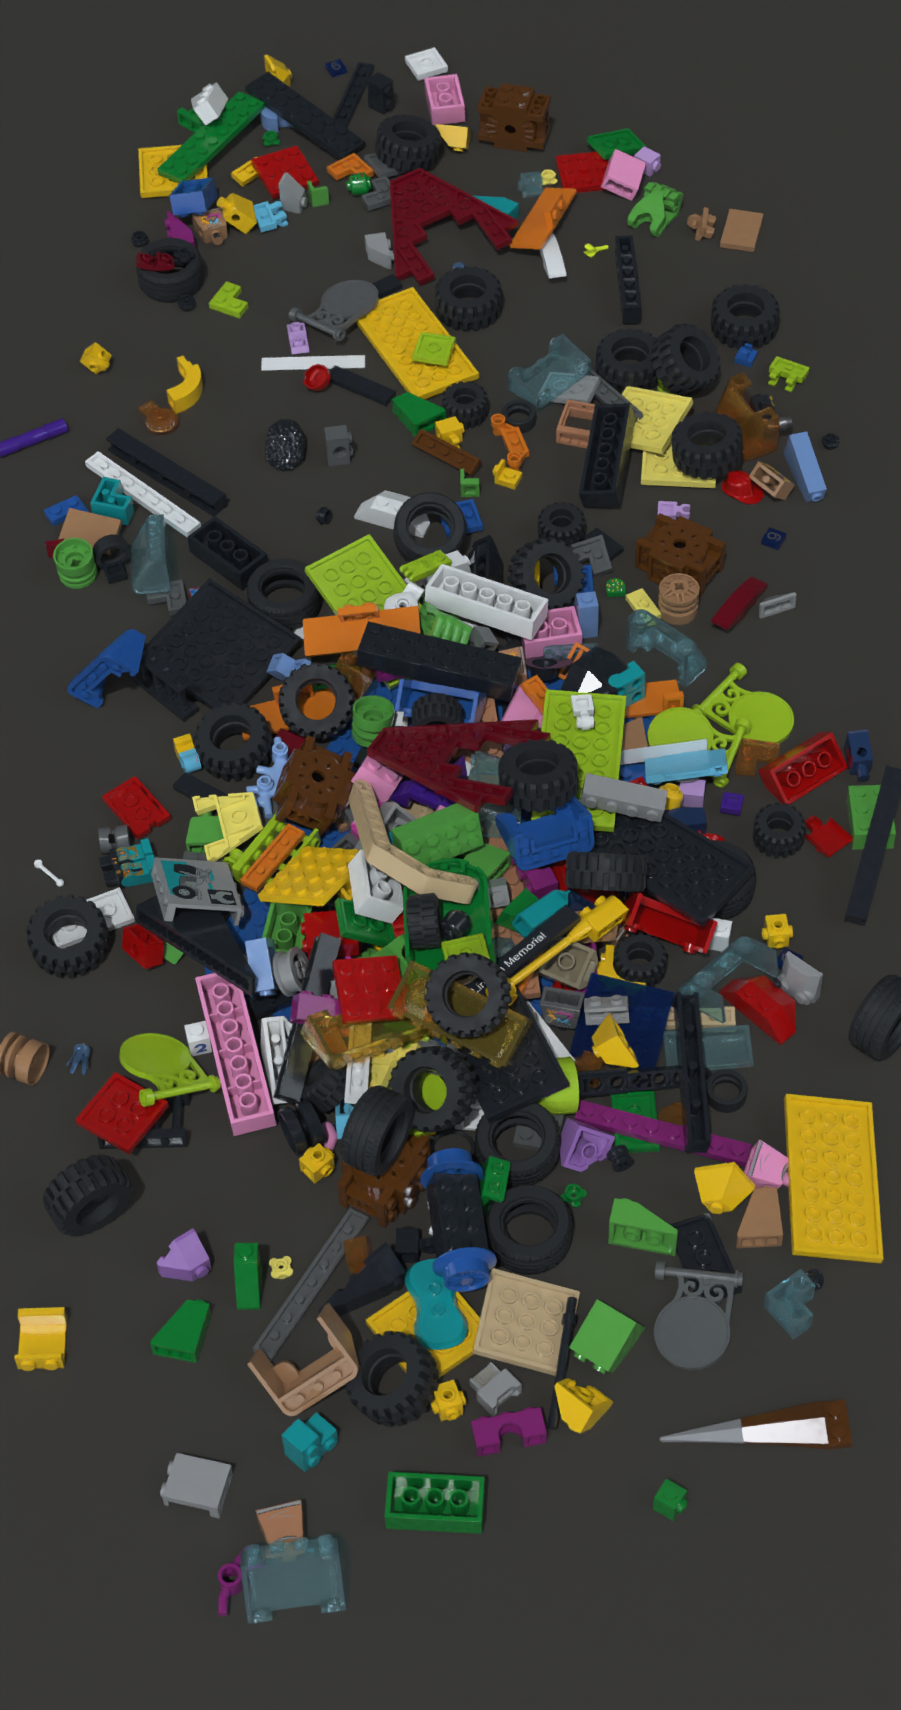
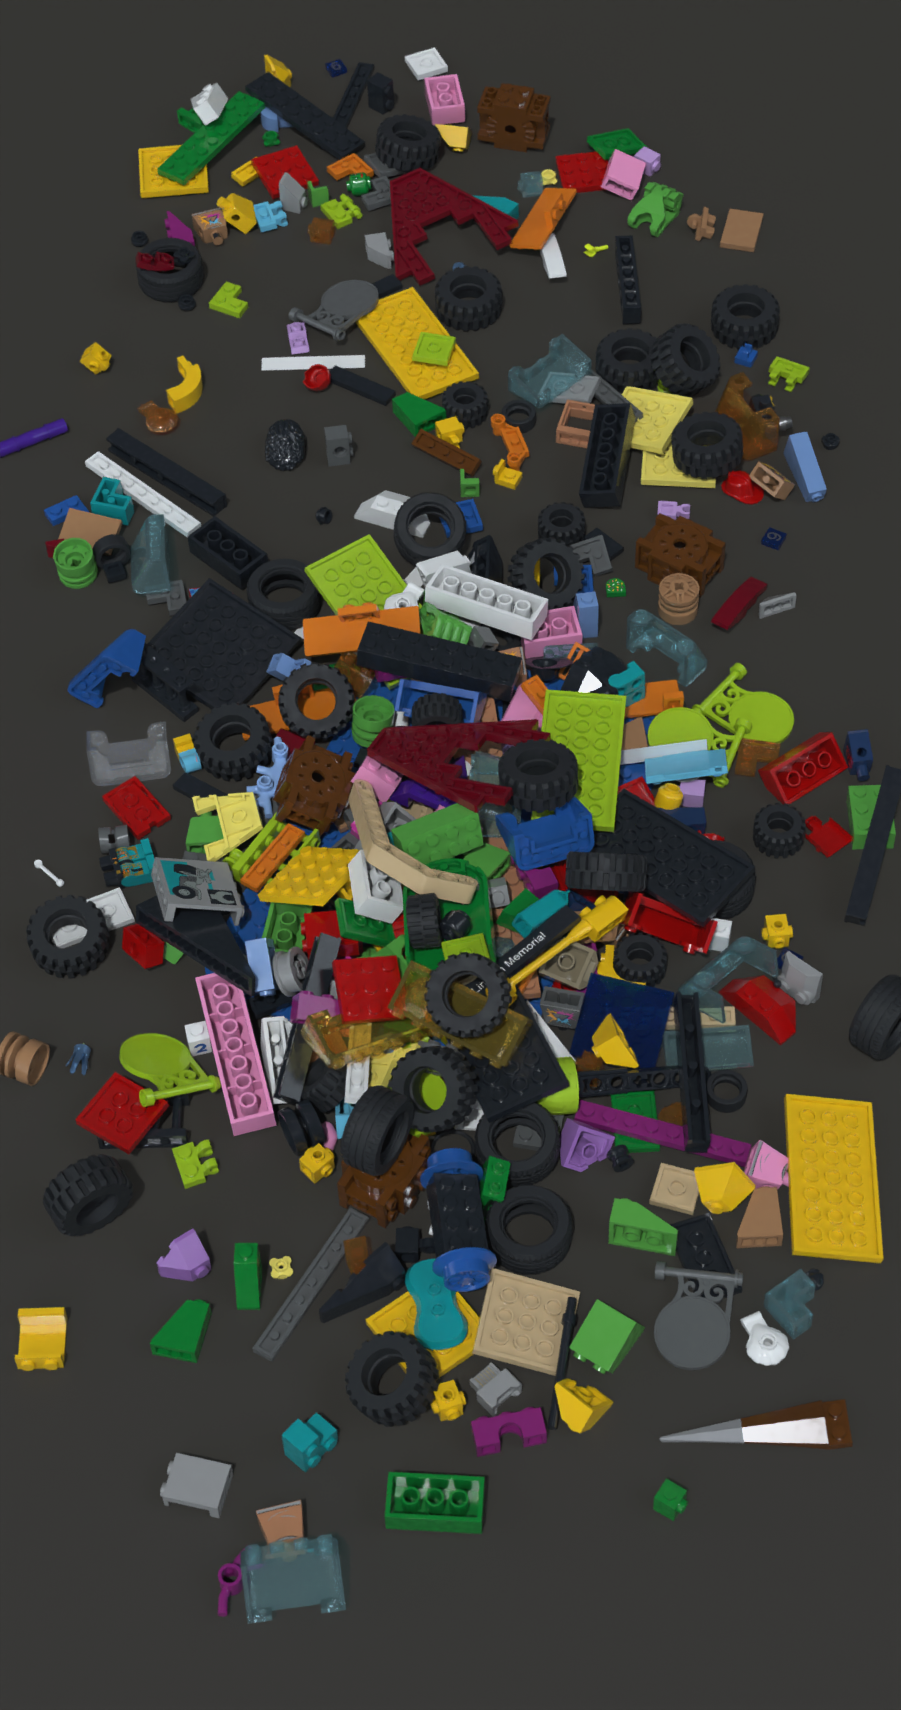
(123, 760): none -> clear windscreen
(189, 1165): none -> lime plate
(193, 196): blue brick -> none
(300, 1389): medium nougat windscreen -> none
(321, 230): none -> clear orange brick
(336, 211): none -> lime plate
(425, 566): lime hinge -> none
(574, 1189): green plate -> none
(583, 707): white plate -> none
(598, 1008): light grey bracket -> none
(623, 797): light grey brick -> none
(640, 600): light yellow plate -> none
(675, 1189): none -> tan plate
(732, 803): dark purple plate -> none
(765, 1343): none -> white animal

